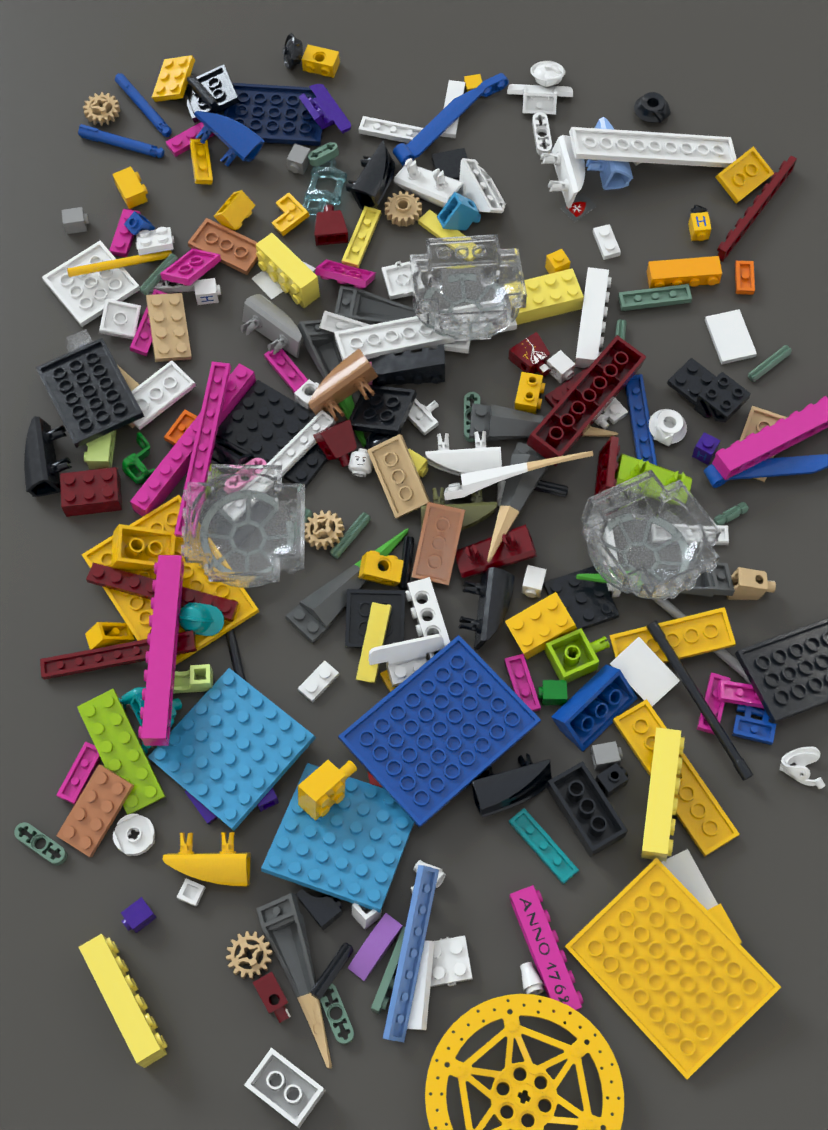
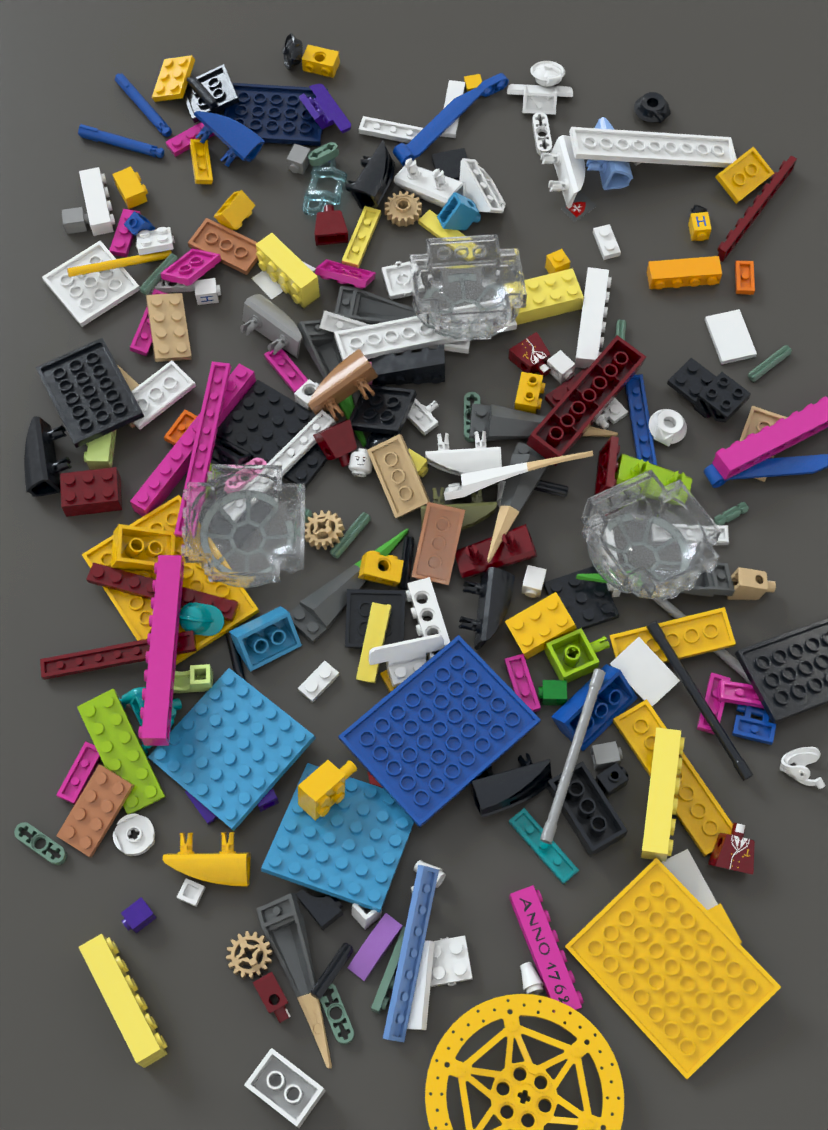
(78, 340): clear brick -> none
(96, 201): none -> white brick
(101, 108): tan gear -> none
(108, 634): yellow slope -> none
(119, 319): white plate -> none
(133, 460): green piece -> none
(265, 638): none -> dark azure slope
(292, 214): yellow plate -> none
(551, 823): none -> light grey piece
(655, 297): sand green plate -> none
(706, 448): dark purple brick -> none
(734, 851): none -> dark red torso

